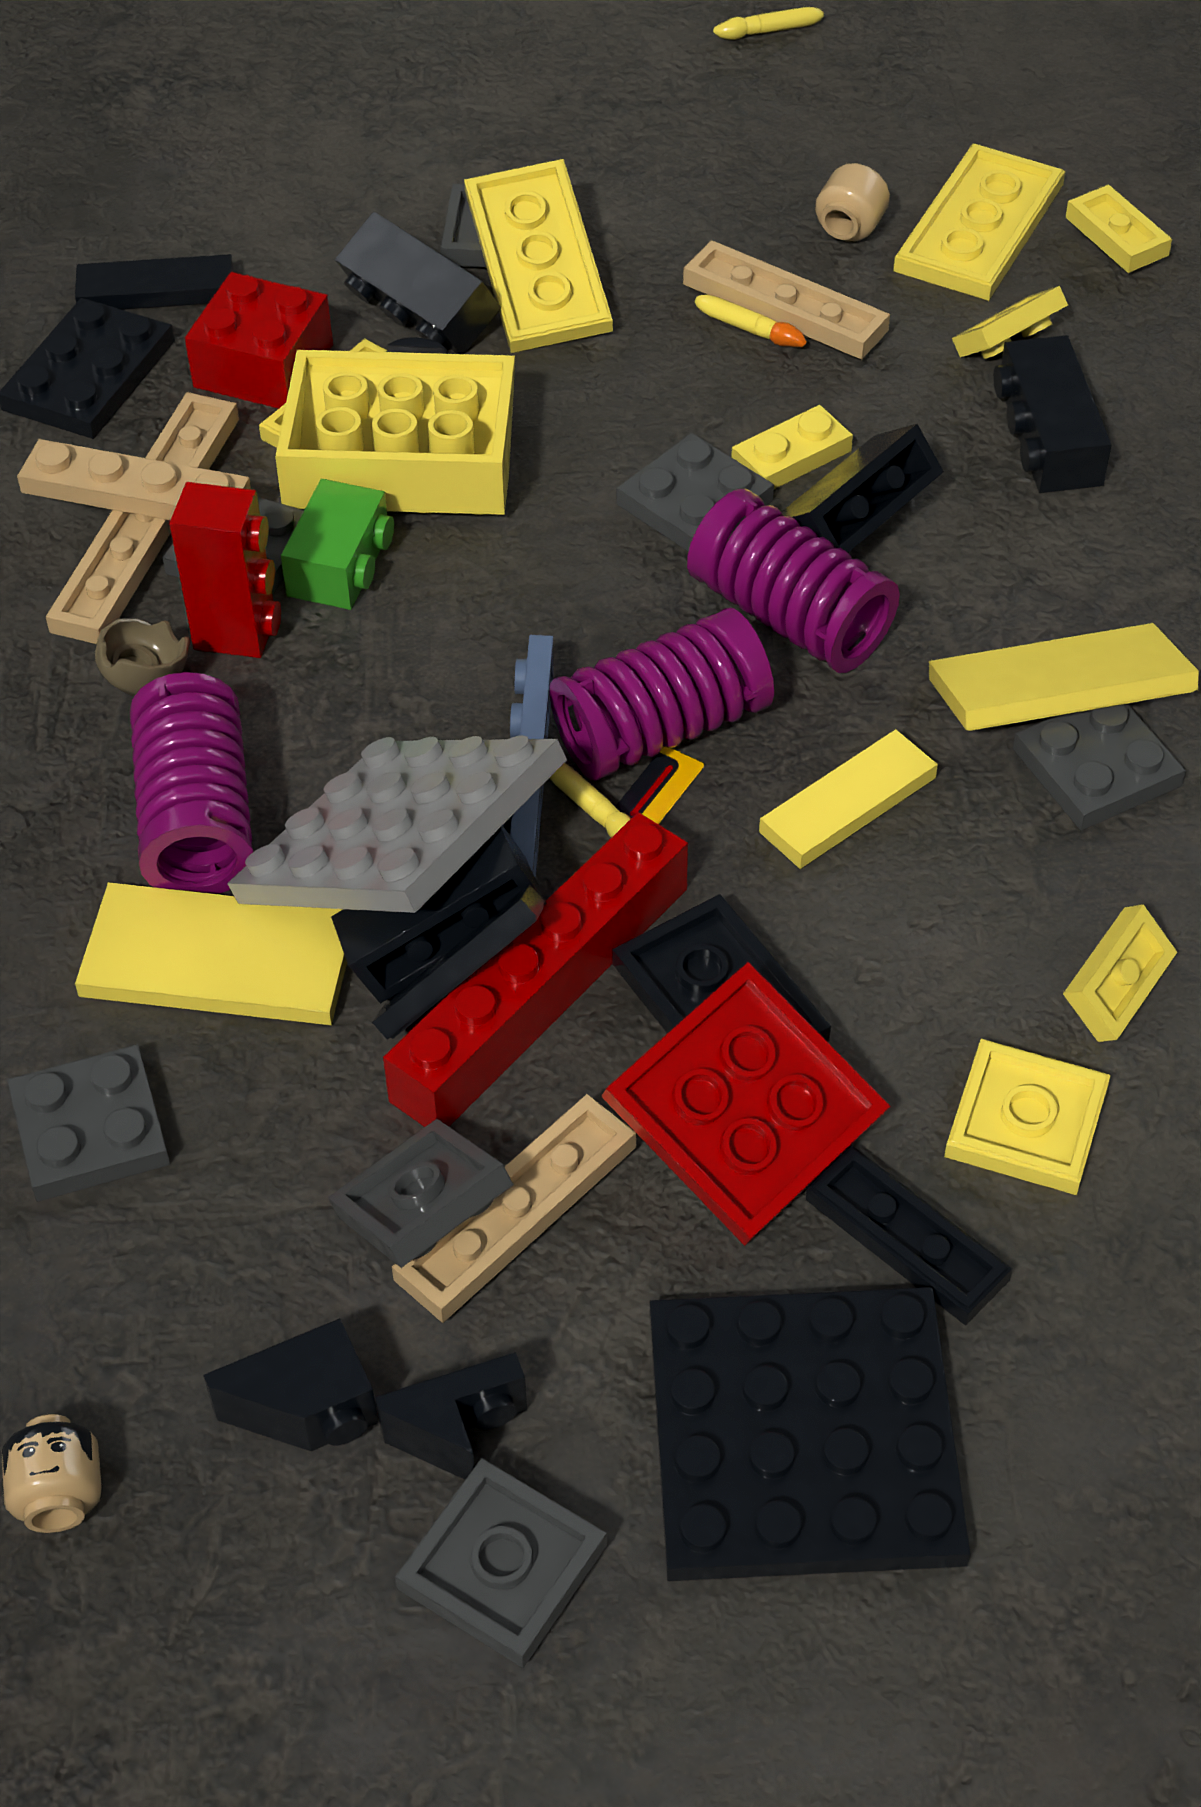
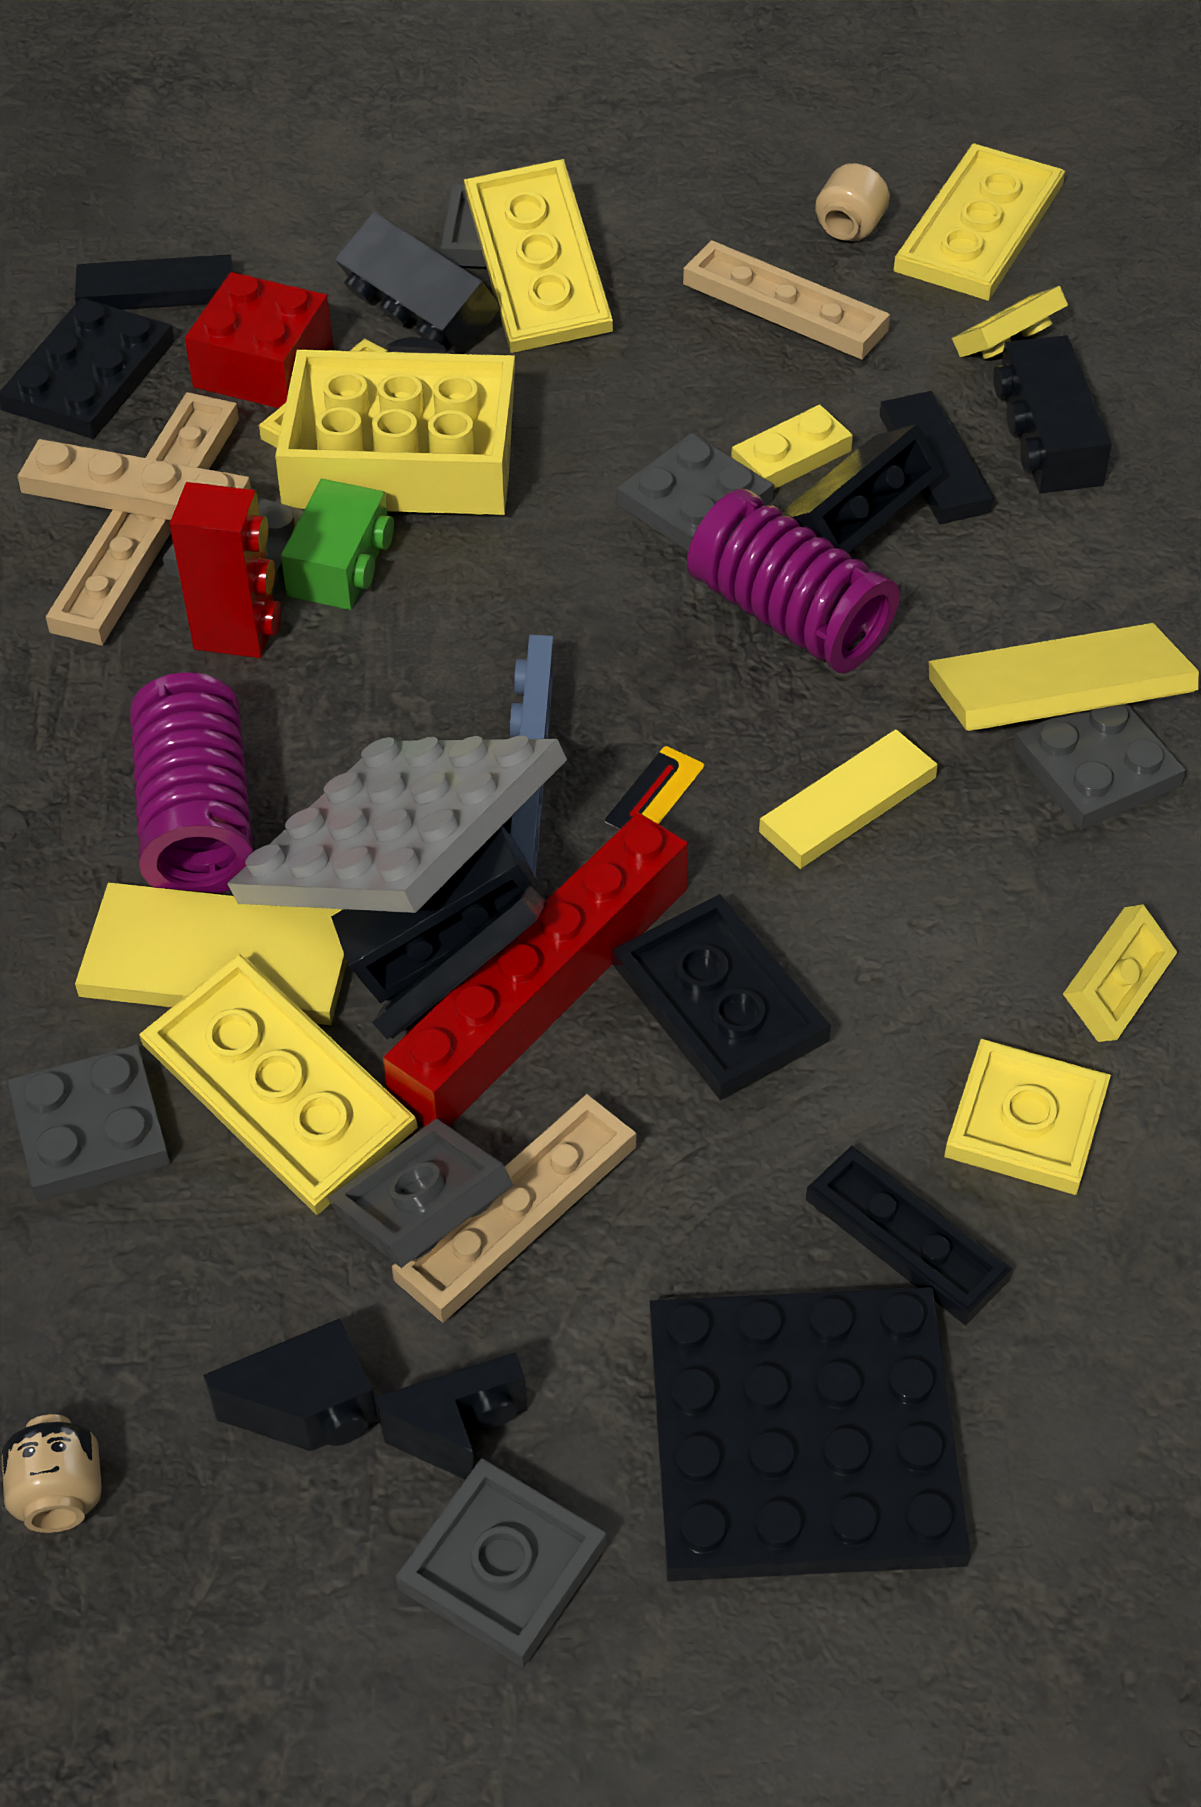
(136, 653): dark tan hair -> none
(278, 1082): none -> light yellow tile
(589, 799): light yellow piece -> none
(662, 692): magenta piece -> none
(745, 1102): red plate -> none
(750, 321): light yellow piece -> none
(768, 22): light yellow piece -> none
(959, 489): none -> black tile
(1118, 228): light yellow plate -> none

